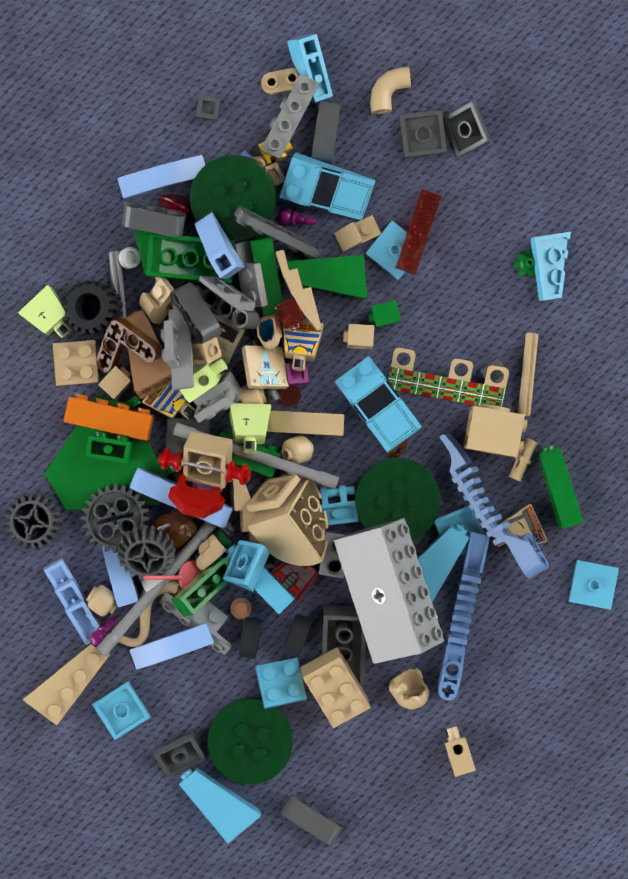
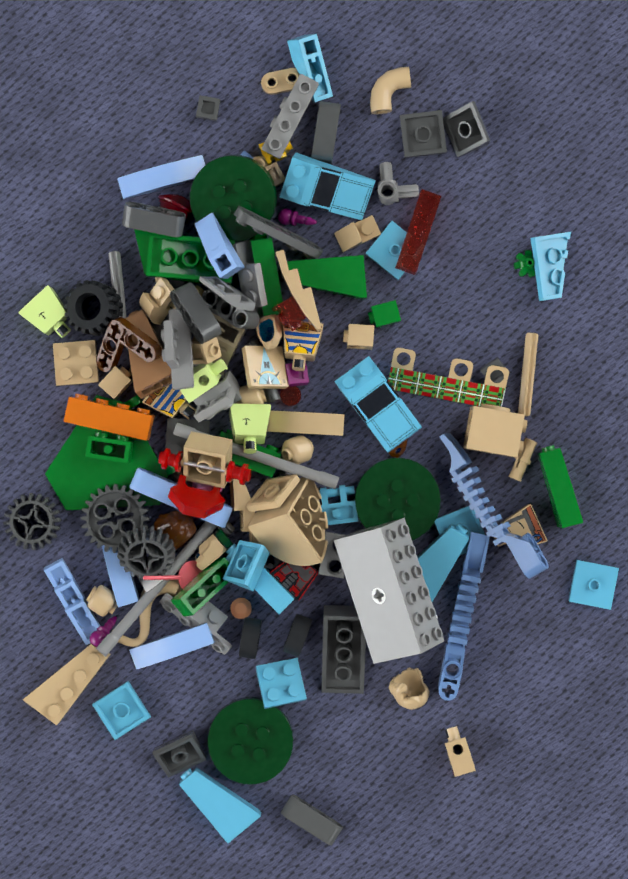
(129, 257): white tile -> none
(335, 687): tan brick -> none
(387, 182): none -> light grey axle

